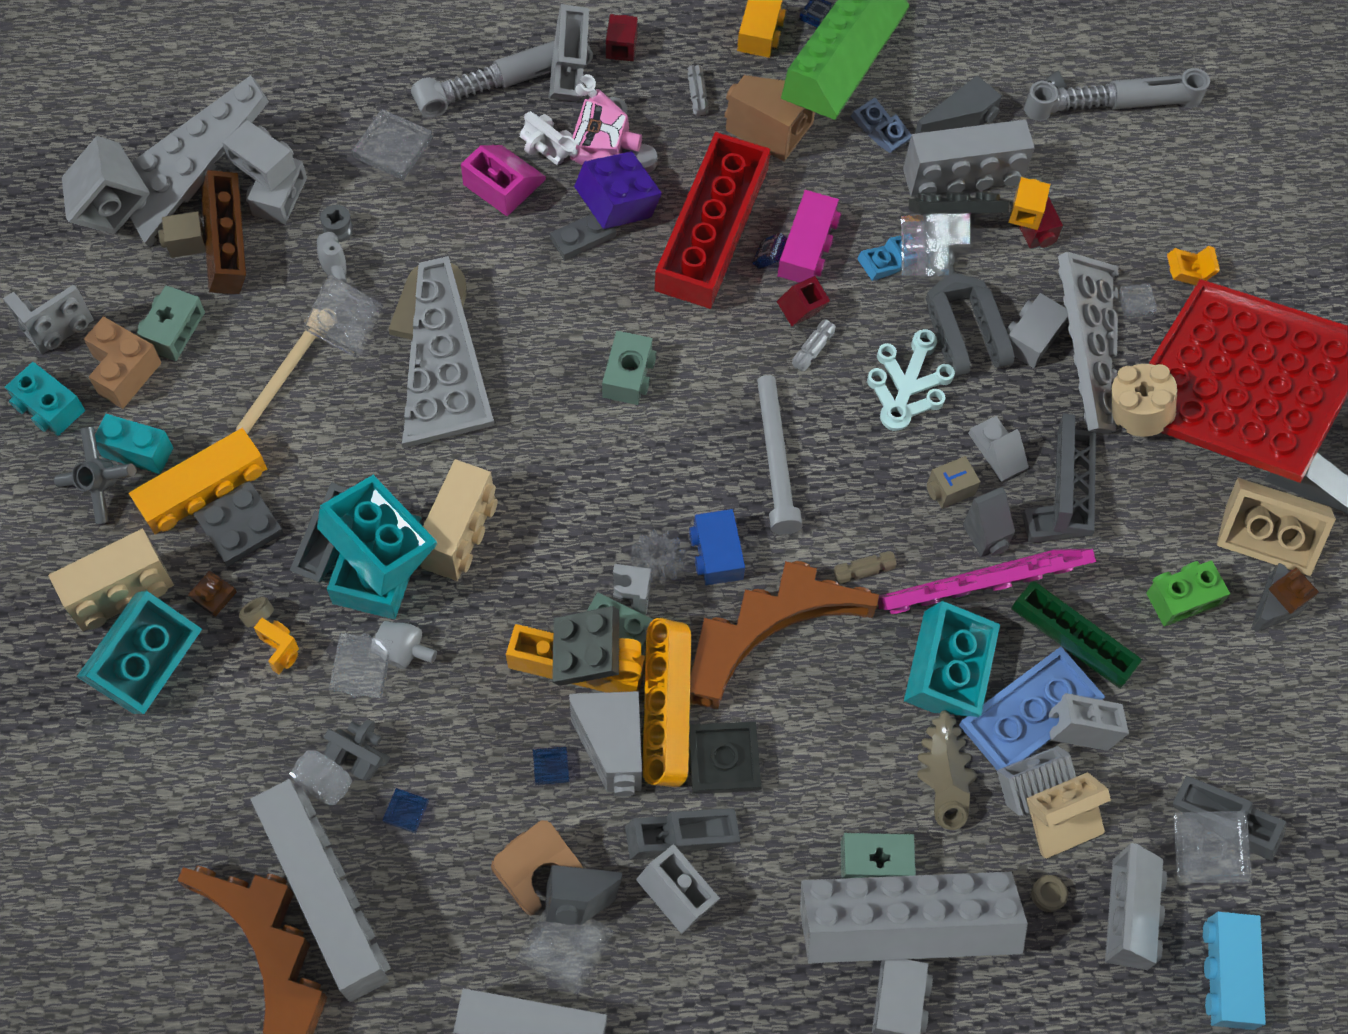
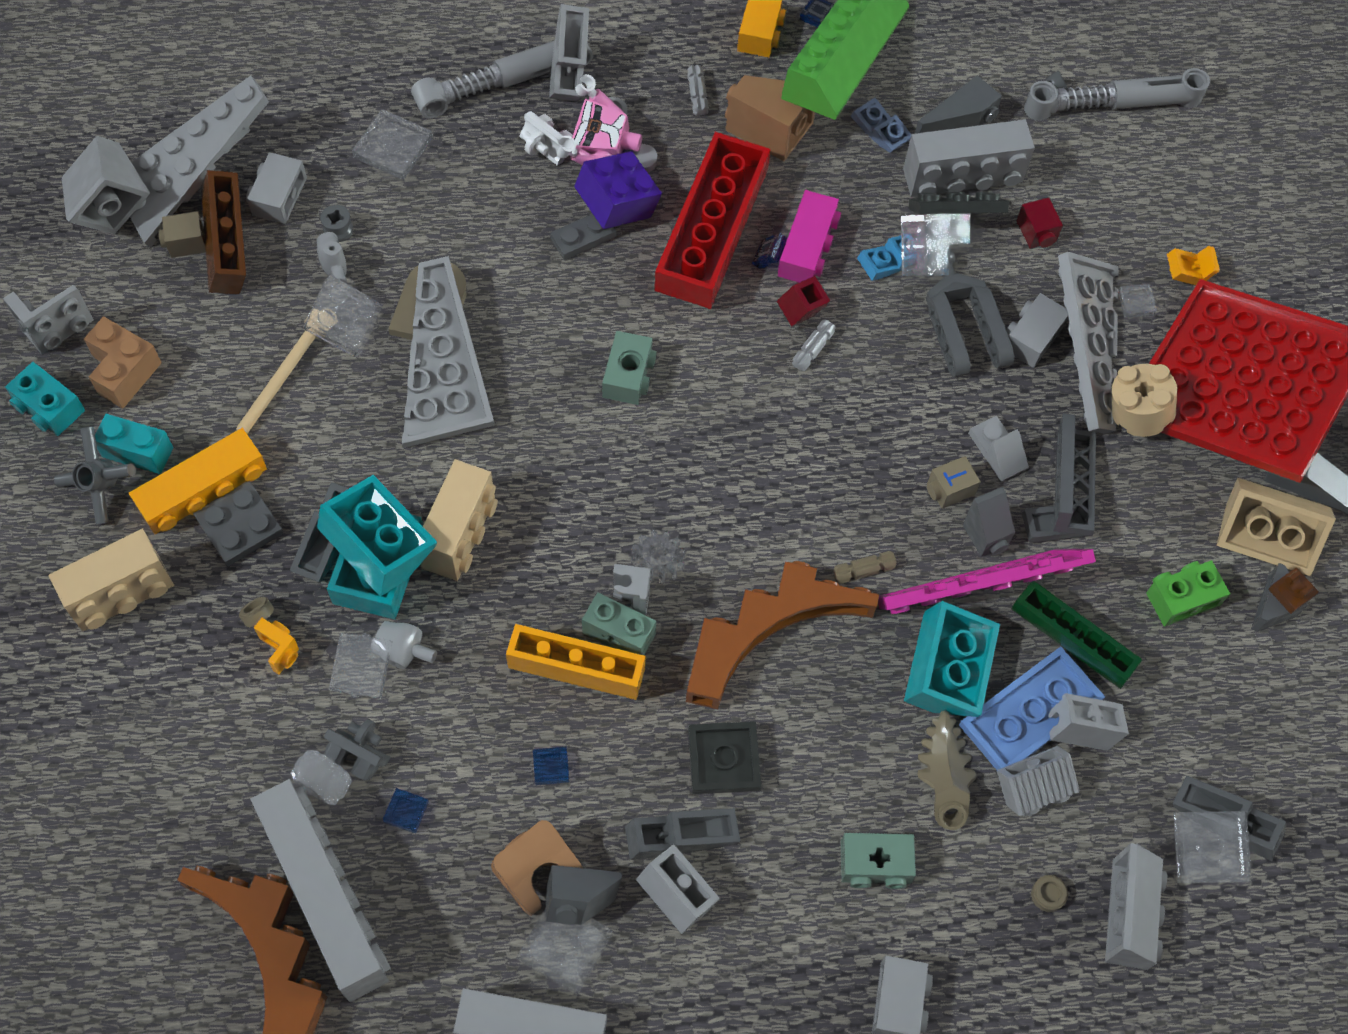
(139, 652): teal brick -> none
(171, 321): sand green brick -> none
(212, 593): reddish brown tile -> none
(259, 154): light grey brick -> none
(500, 177): dark pink slope -> none
(586, 646): pearl dark grey plate -> none
(611, 736): light grey slope -> none
(621, 37): dark red brick -> none
(628, 657): light orange wheel -> none
(667, 703): light orange beam -> none
(718, 547): blue brick -> none
(784, 517): light grey piece -> none
(908, 383): light aqua plant -> none
(912, 917): light grey brick -> none
(1029, 203): light orange brick -> none
(1068, 814): tan bracket -> none
(1234, 970): medium azure brick -> none

